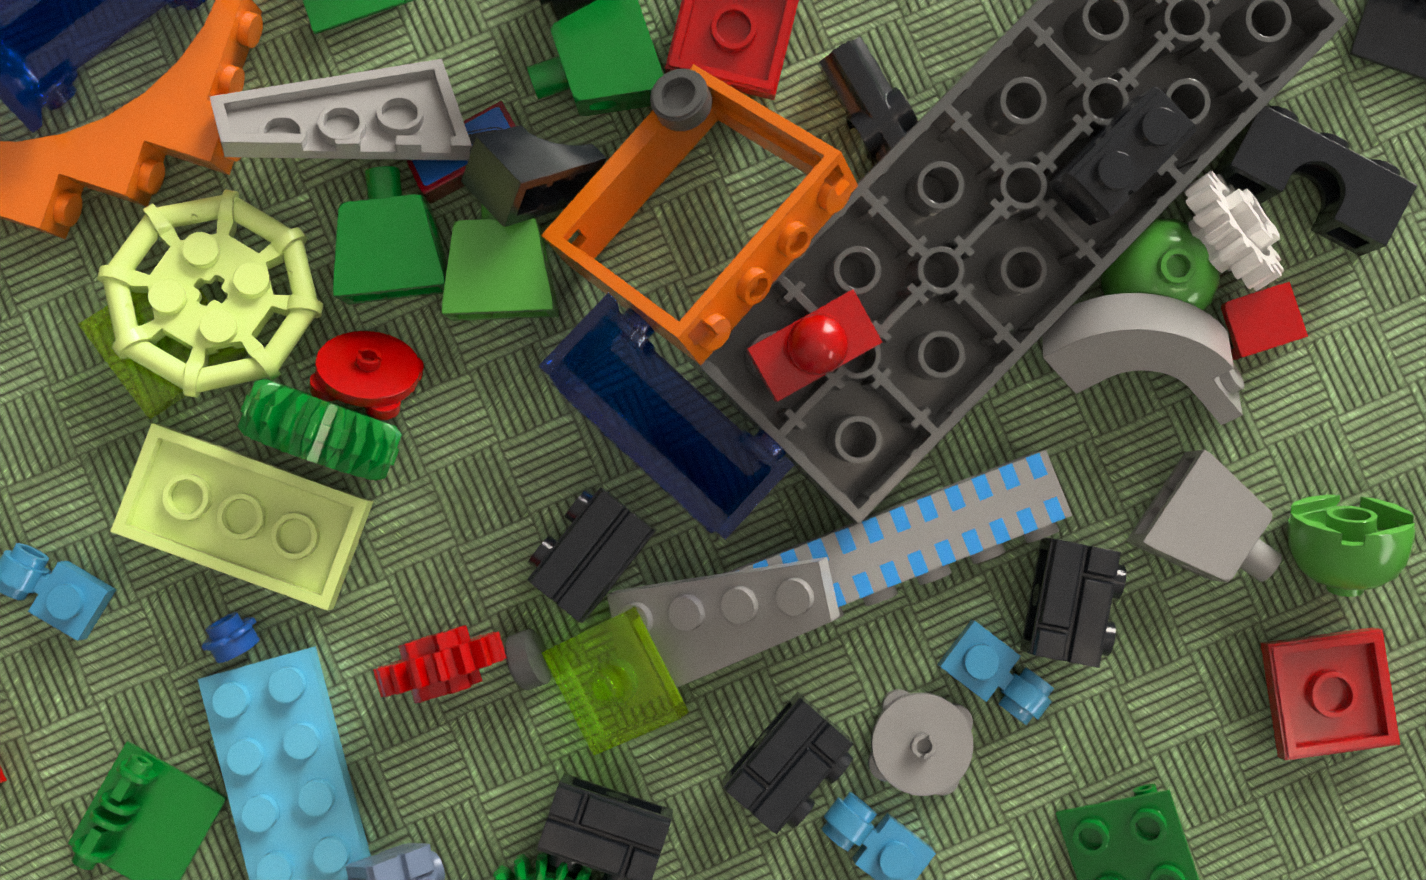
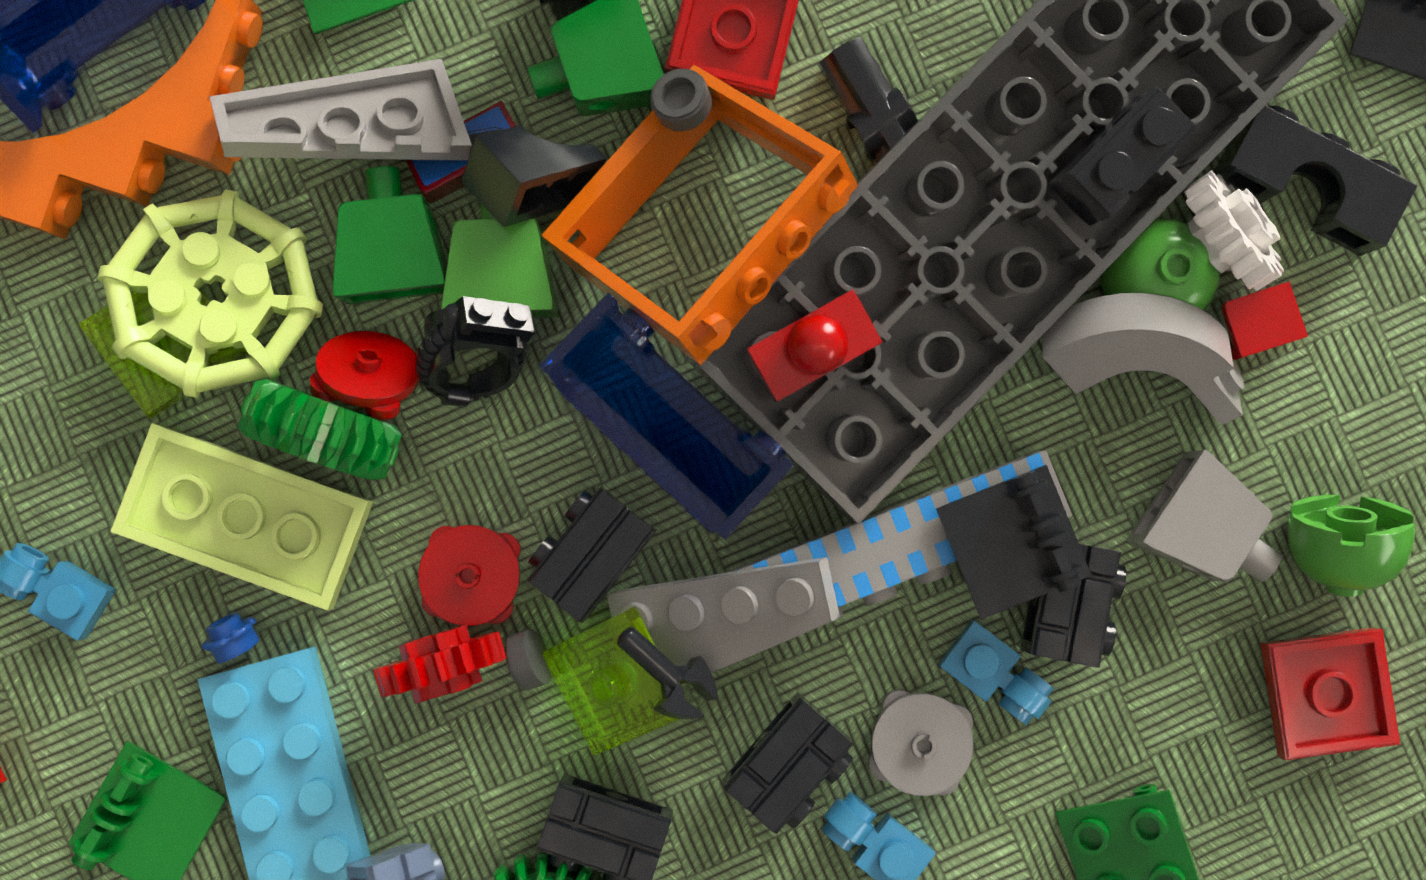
(470, 325): none -> black piece
(470, 575): none -> red piece
(669, 675): none -> black bar
(1014, 542): none -> black hinge

